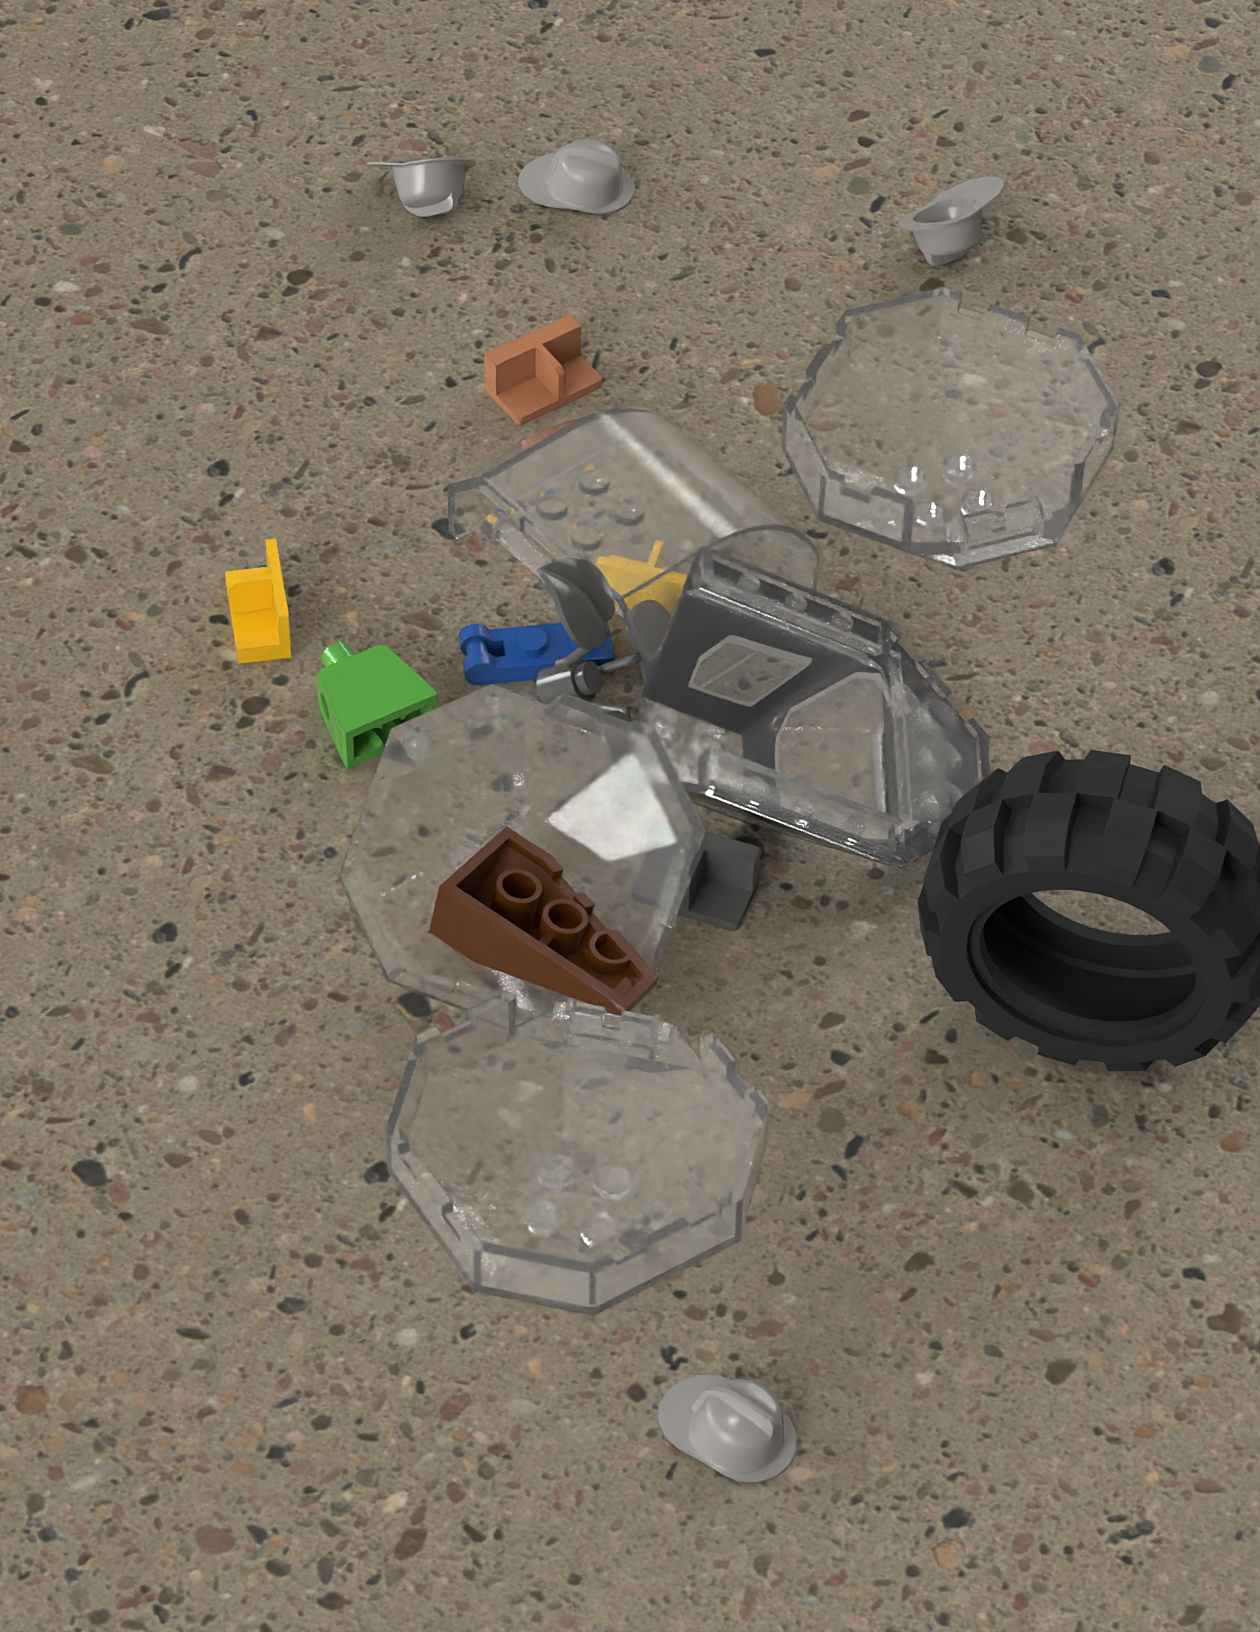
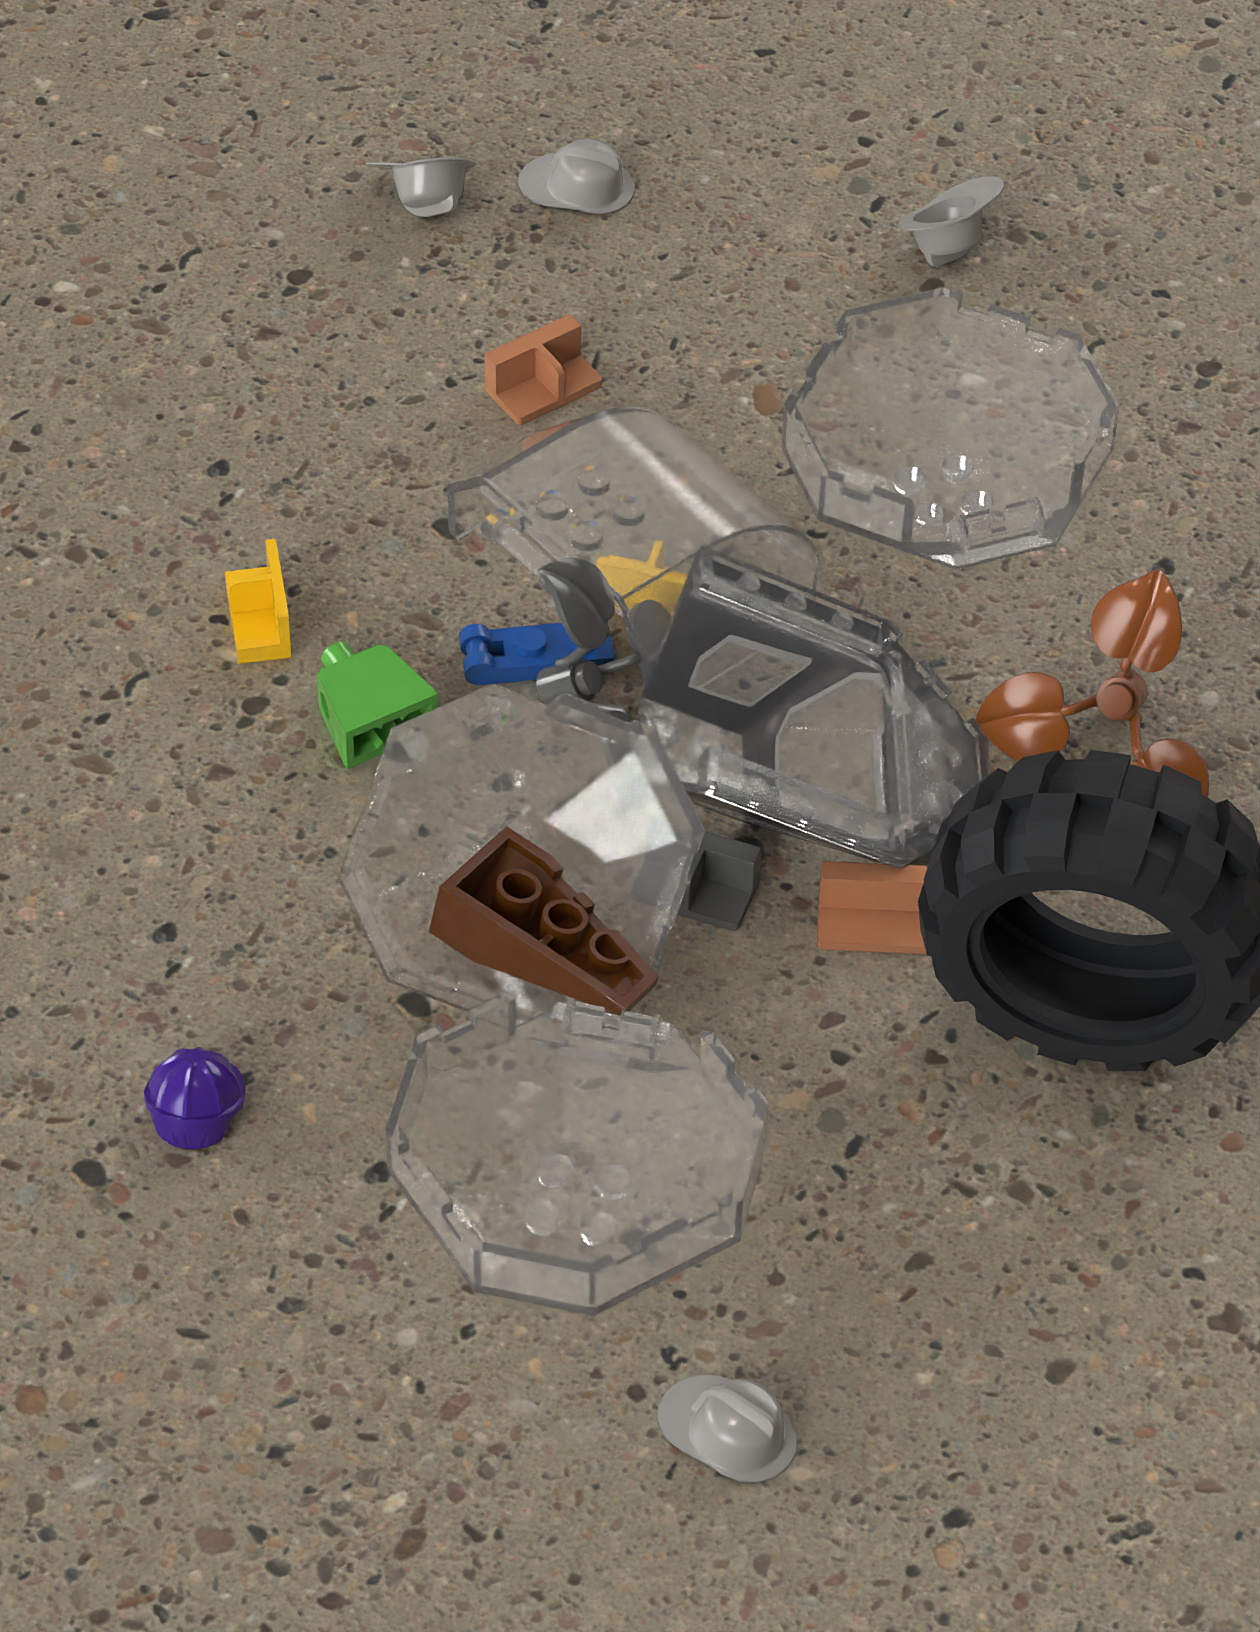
(194, 1097): none -> dark purple piece
(870, 907): none -> nougat panel
(1131, 623): none -> dark orange plant

